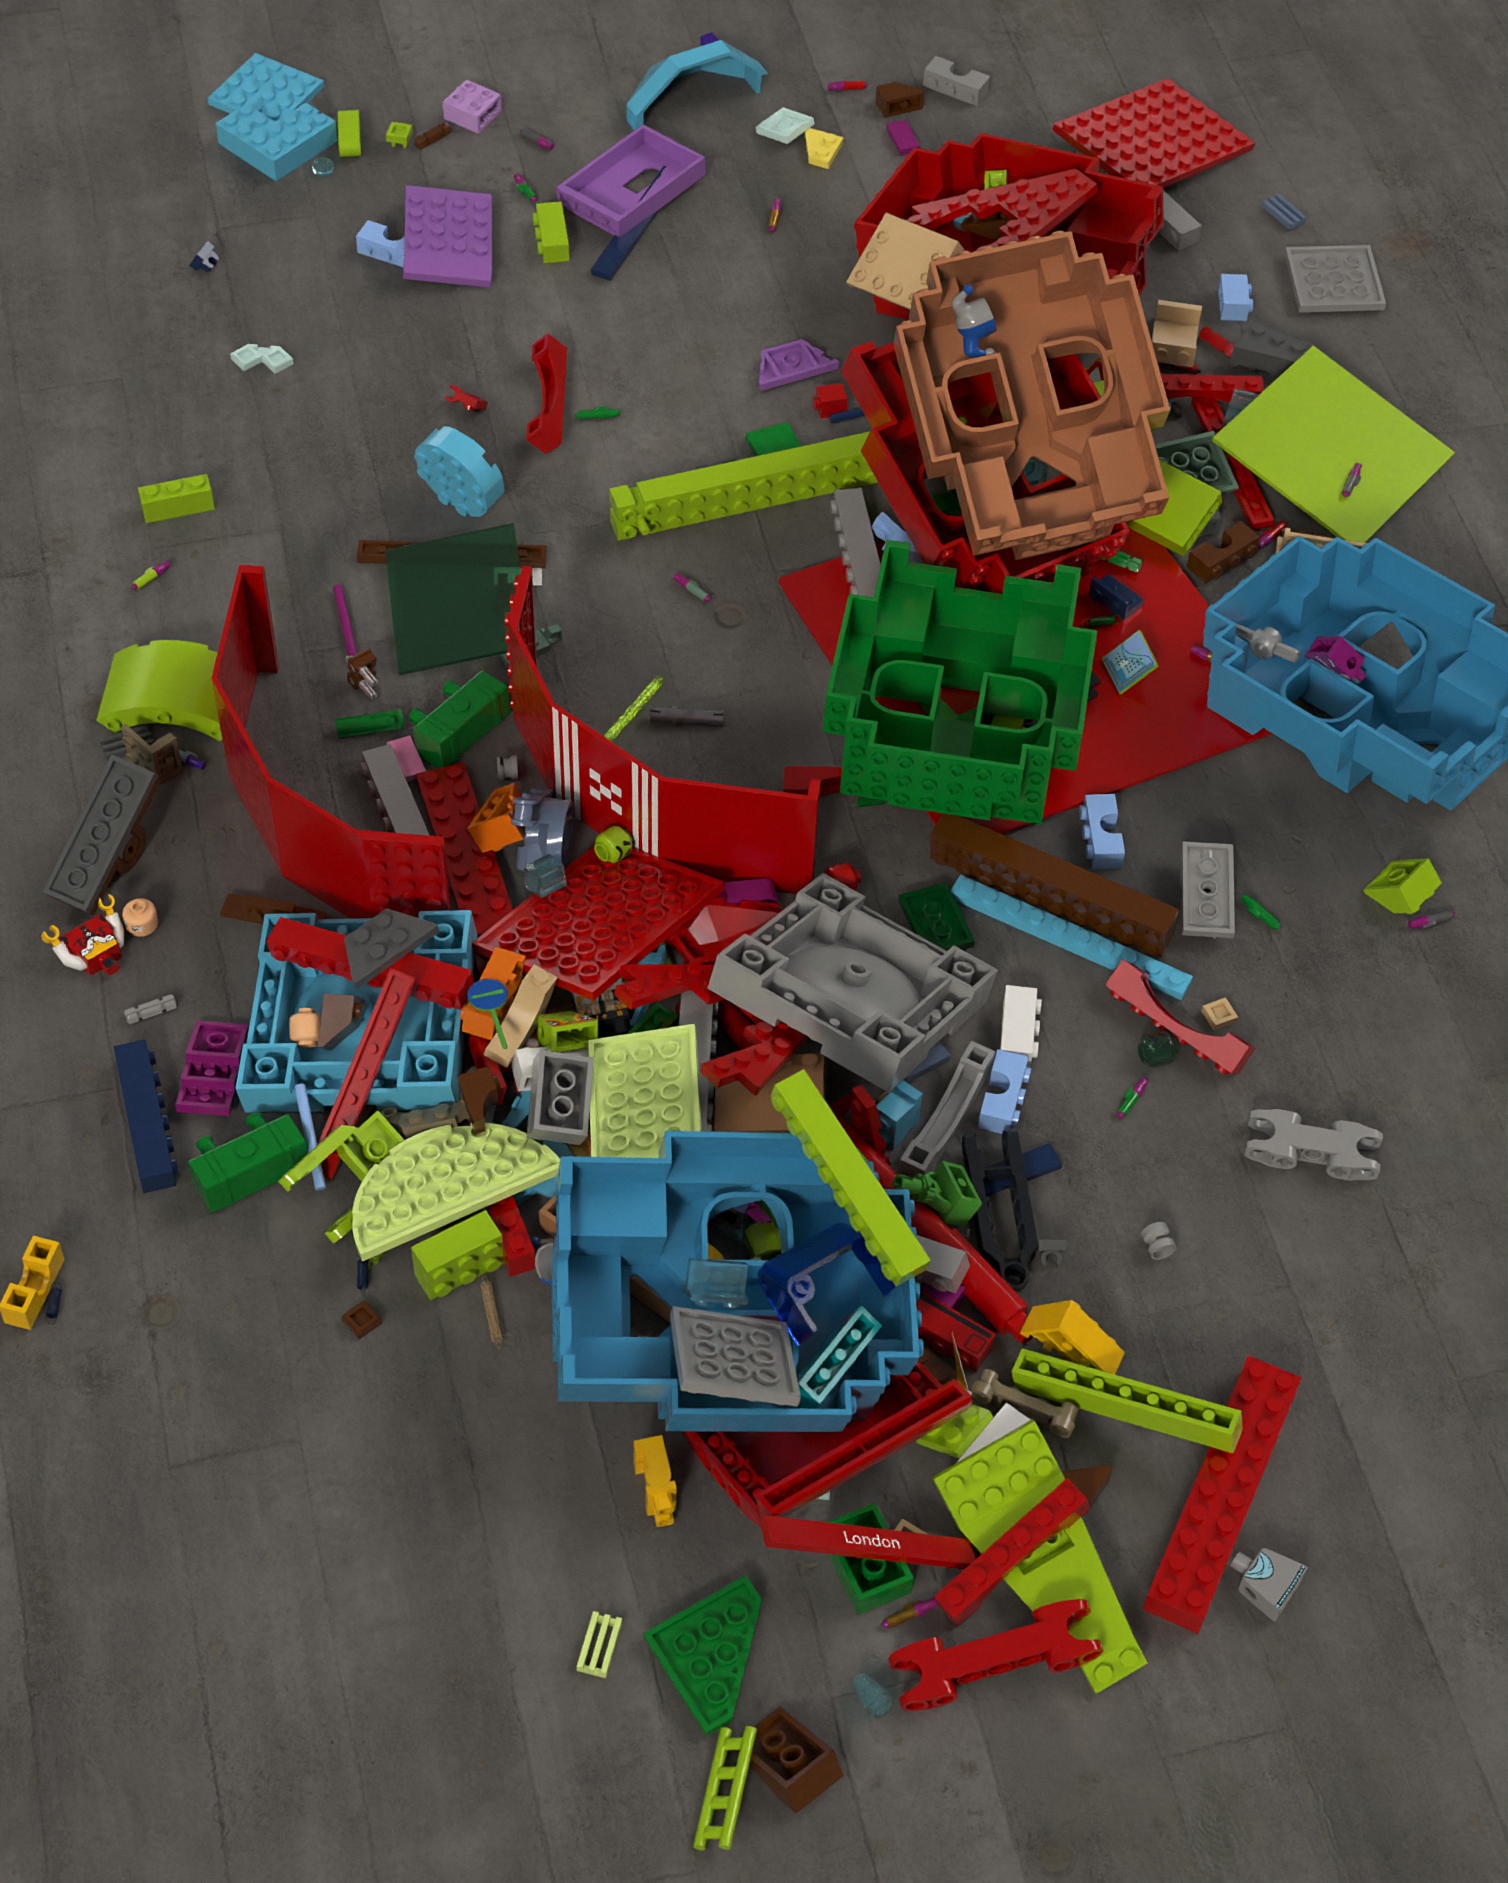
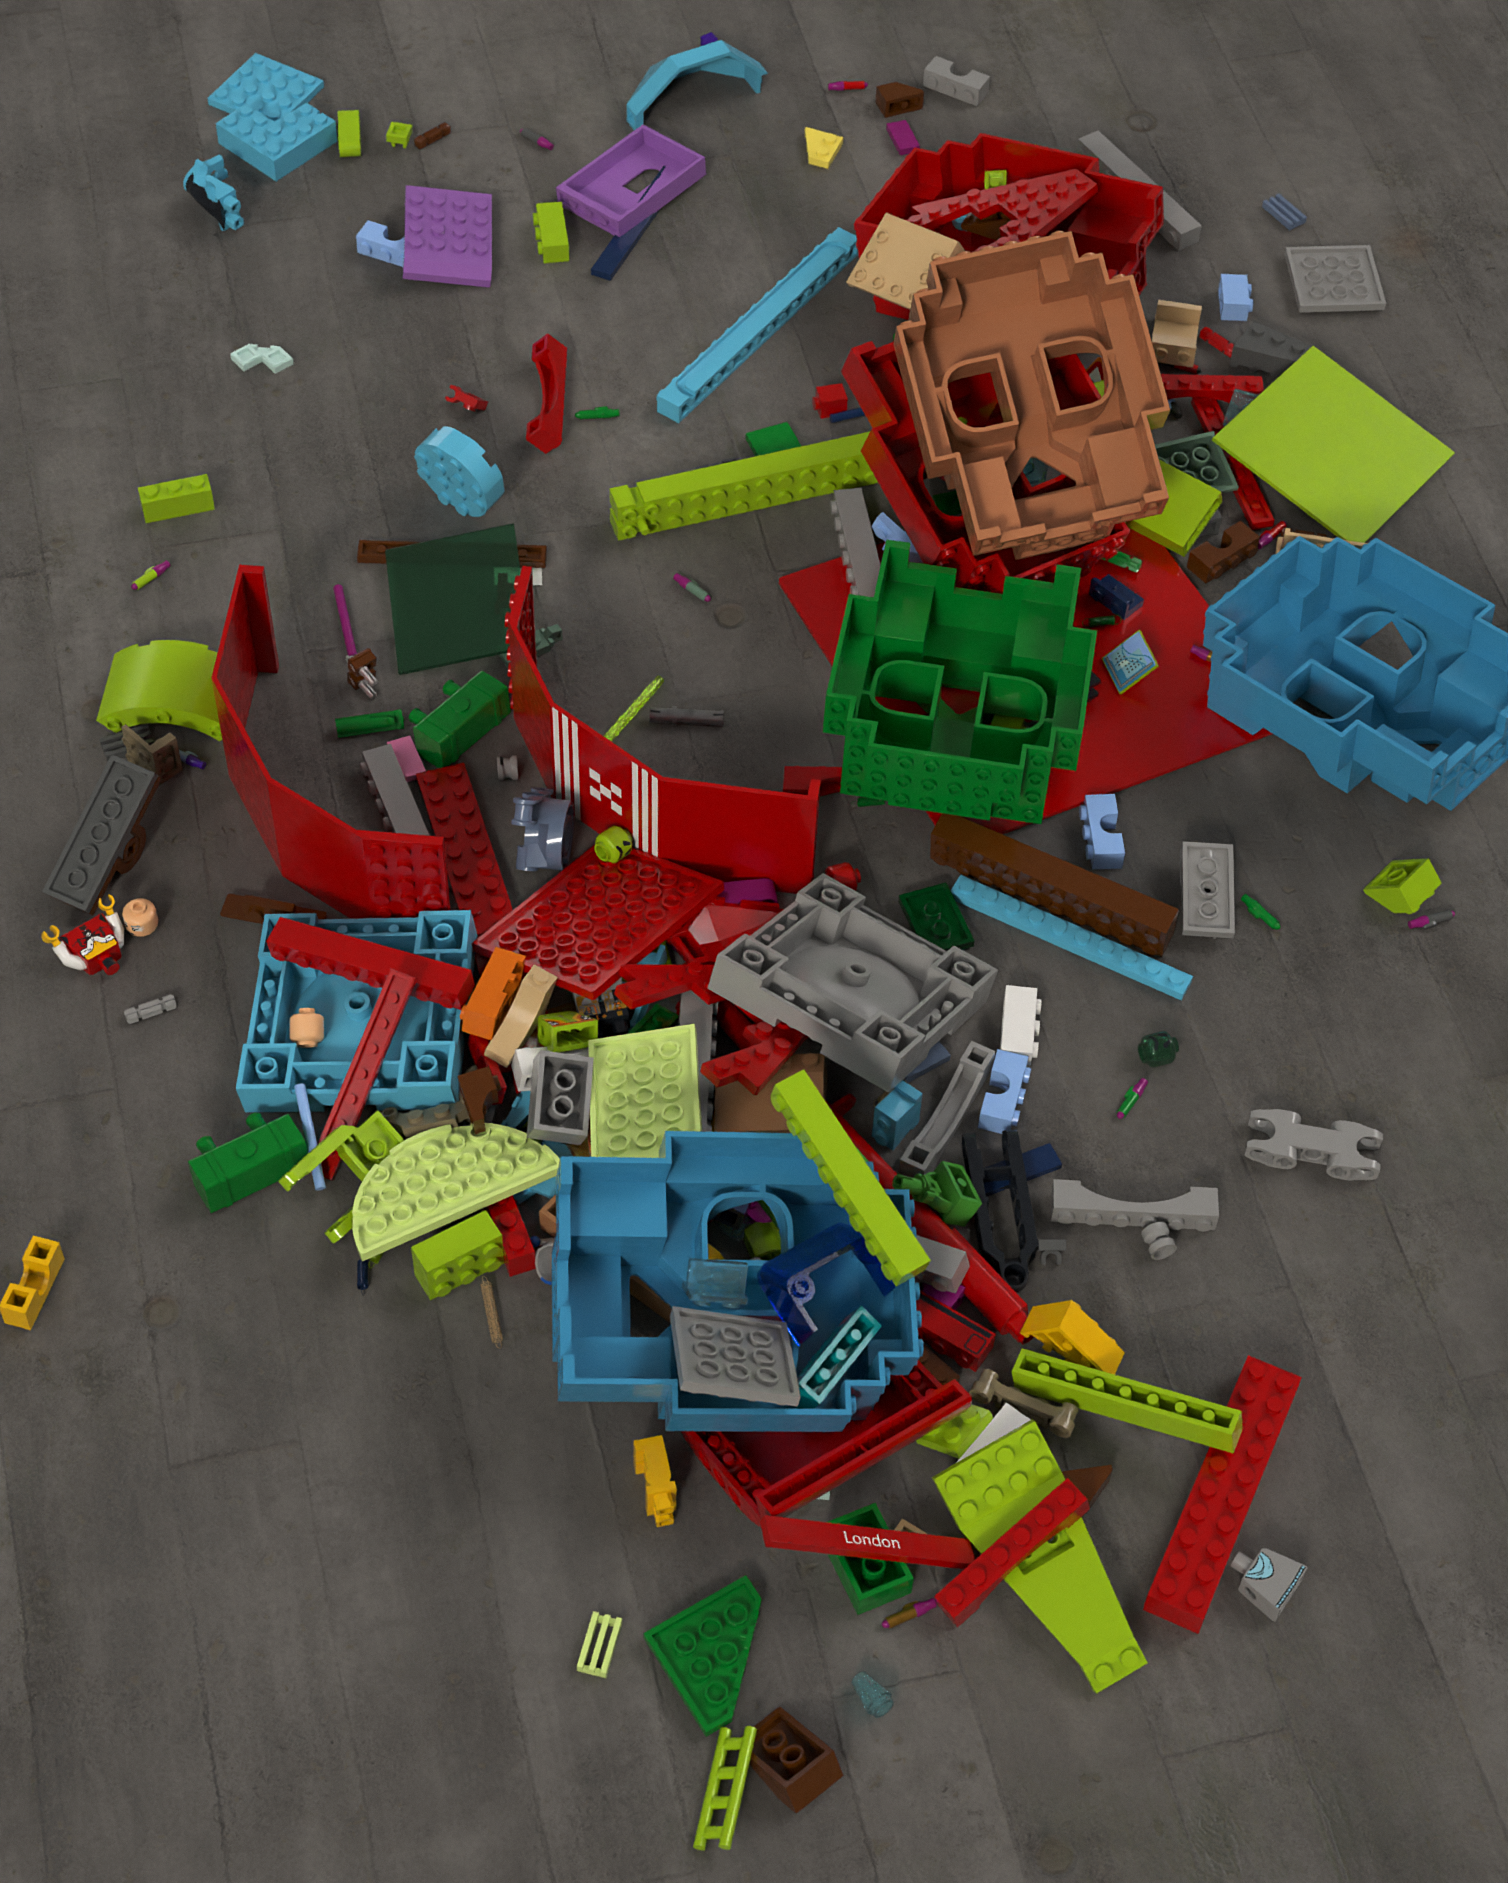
(53, 1303): dark blue piece -> none
(144, 1116): dark blue brick -> none
(203, 258): tile -> none
(211, 1068): magenta slope -> none
(213, 194): none -> medium azure hips
(323, 167): clear light blue tile -> none
(339, 1019): reddish brown slope -> none
(361, 1319): reddish brown tile -> none
(384, 942): dark grey wing -> none
(472, 106): lavender brick -> none
(489, 996): blue piece -> none
(493, 824): orange wedge -> none
(524, 188): green piece -> none
(544, 875): clear light blue brick -> none
(757, 325): none -> medium azure brick
(775, 211): piece -> none
(785, 125): light aqua tile -> none
(792, 363): medium lavender wing -> none
(866, 1120): red wing -> none
(960, 1374): yellow sticker -> none
(973, 322): piece -> none
(993, 1655): red piece -> none
(1077, 1204): none -> light grey arch
(1132, 984): arch -> none
(1154, 135): red plate -> none
(1219, 1014): tan tile -> none
(1267, 643): light grey axle -> none
(1337, 656): magenta torso -> none
(1353, 480): piece -> none

